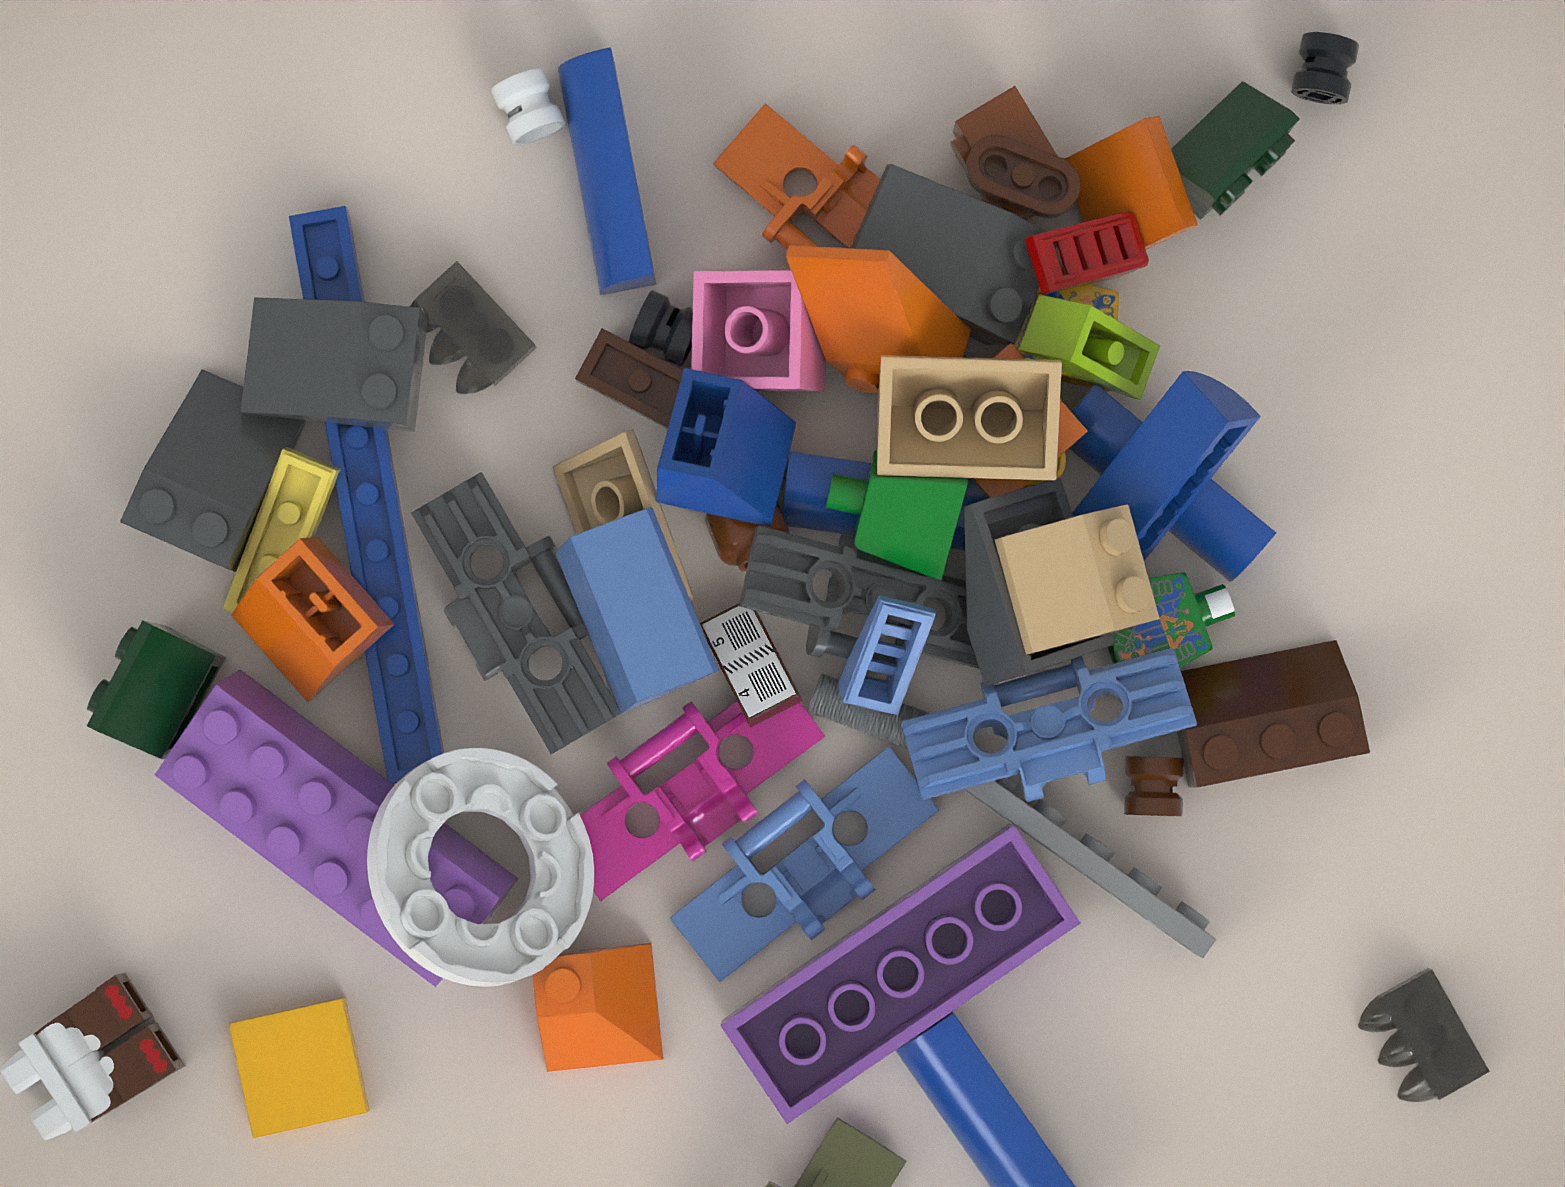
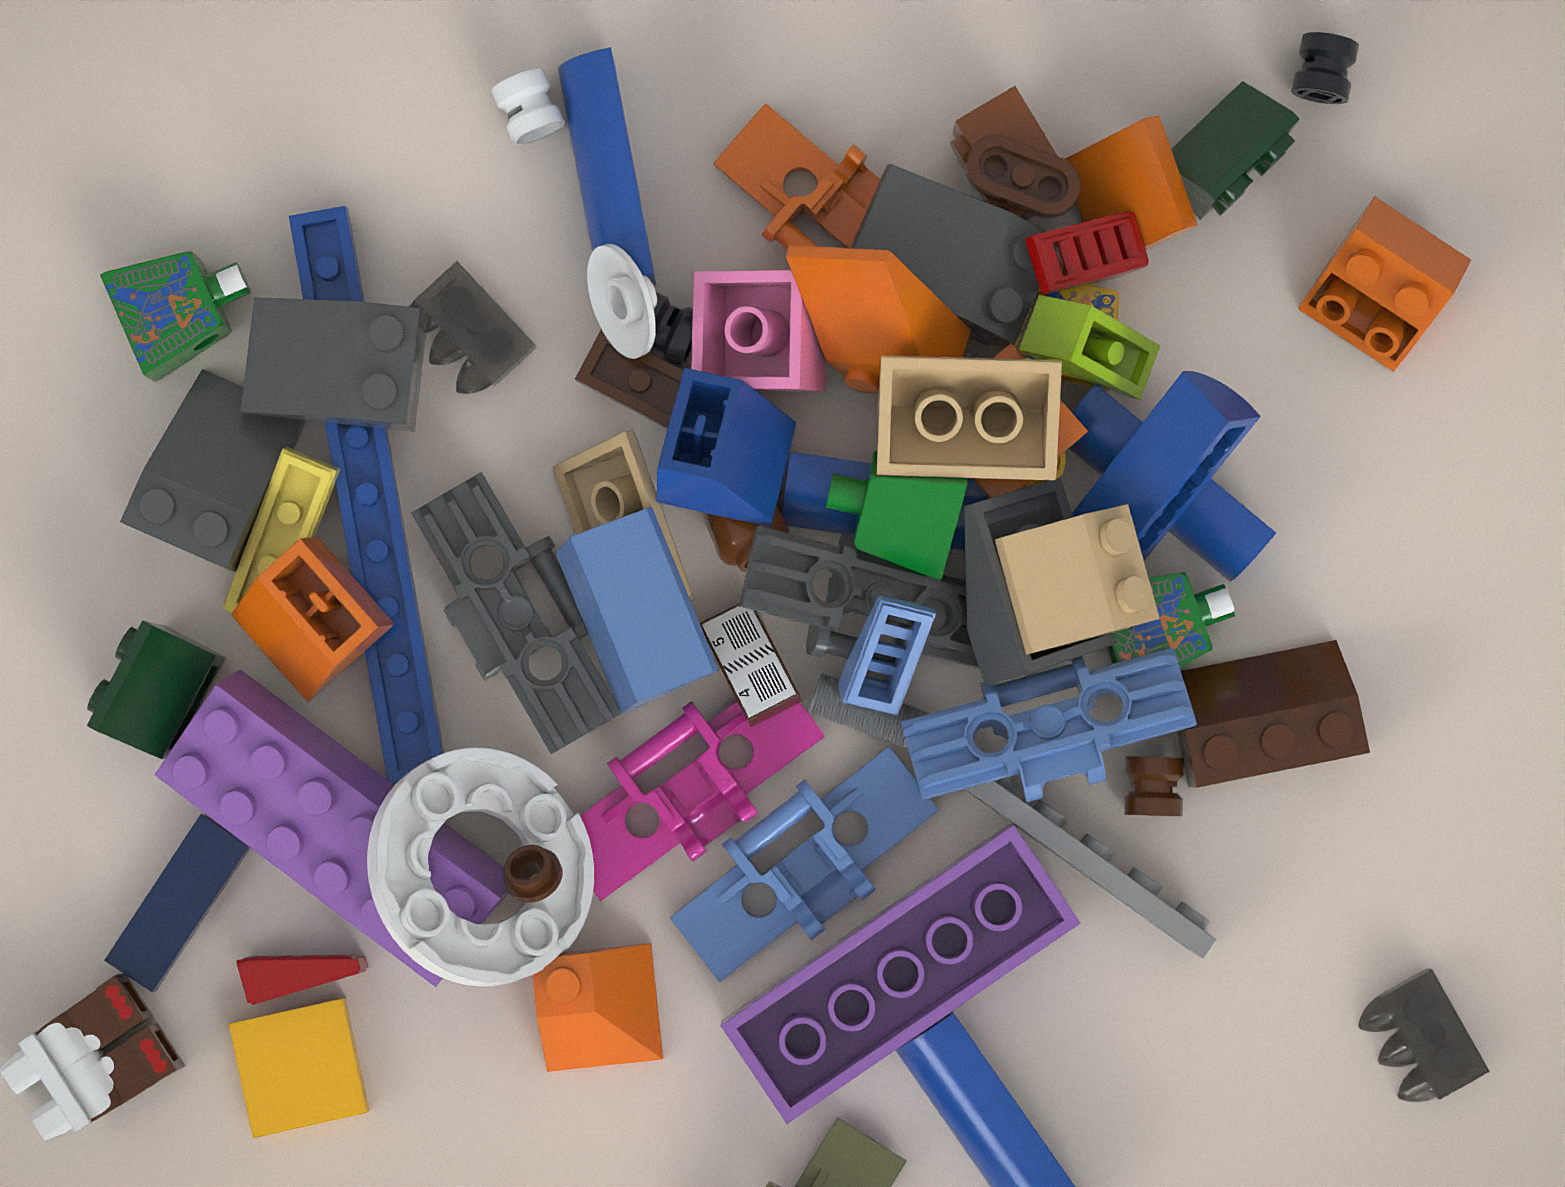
(173, 308): none -> torso
(177, 903): none -> dark blue tile
(282, 975): none -> red slope
(526, 863): none -> reddish brown plate
(622, 300): none -> white dish
(1385, 284): none -> orange slope

